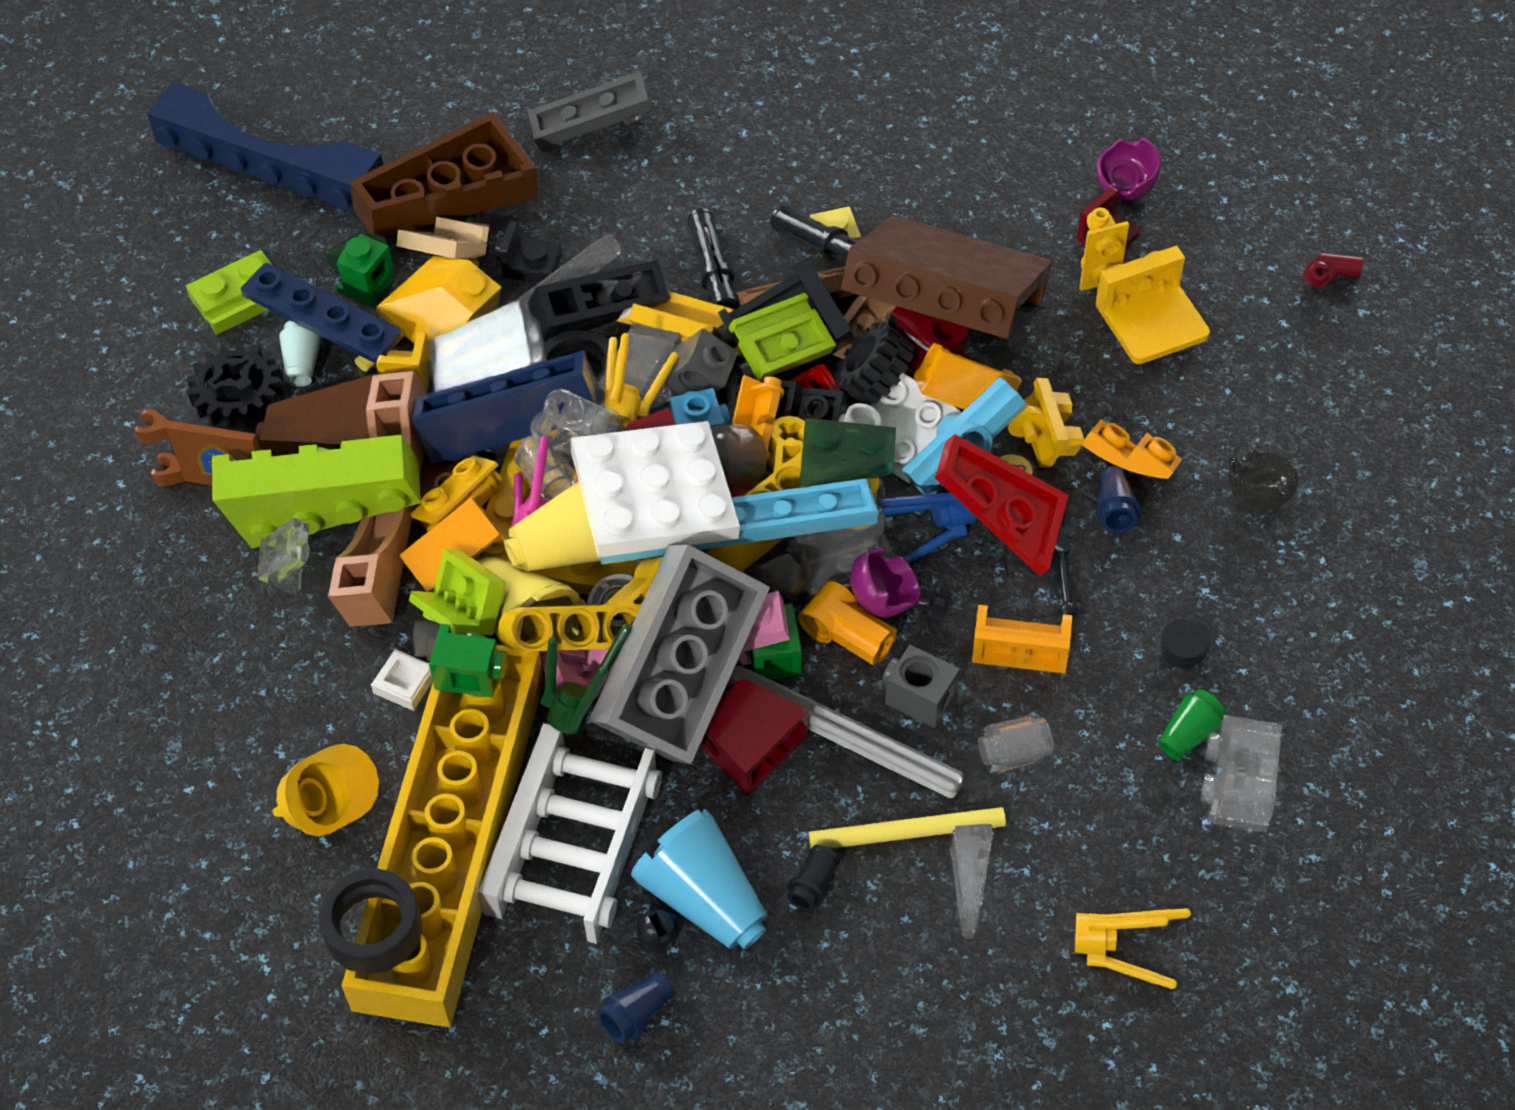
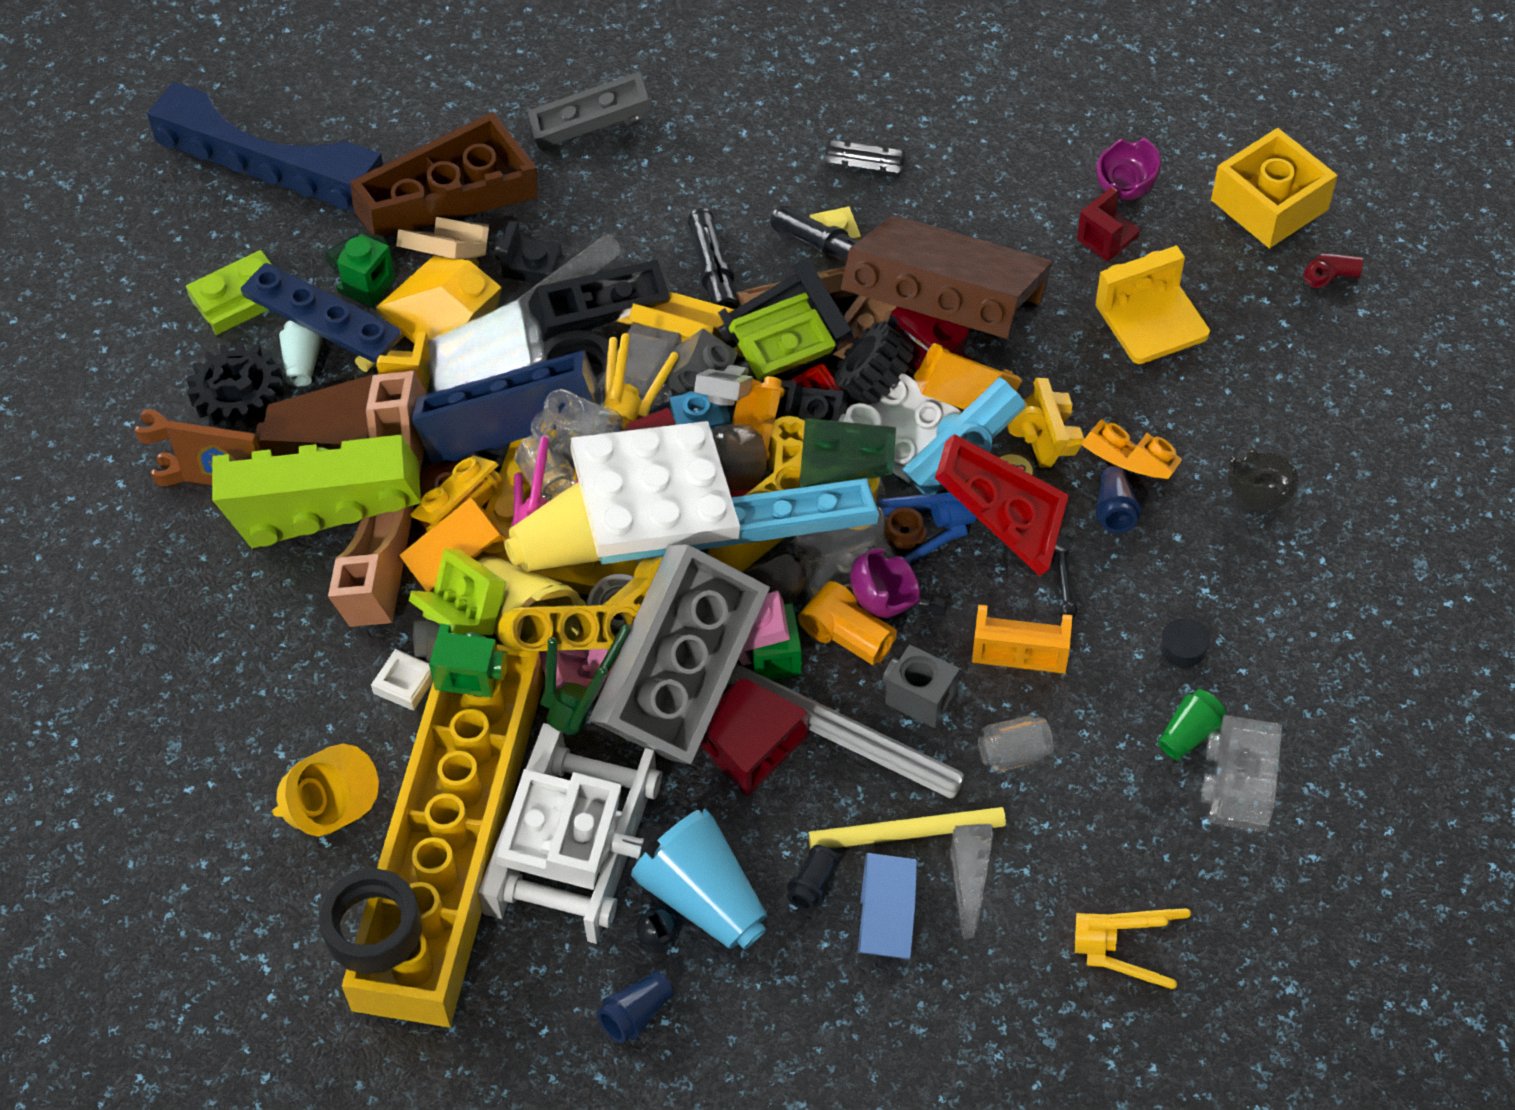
(284, 555): clear bracket -> none
(564, 828): none -> white plate
(725, 385): none -> light grey plate
(865, 156): none -> axle
(887, 906): none -> medium blue slope
(905, 519): none -> reddish brown plate
(1103, 246): yellow hinge -> none
(1273, 187): none -> yellow brick

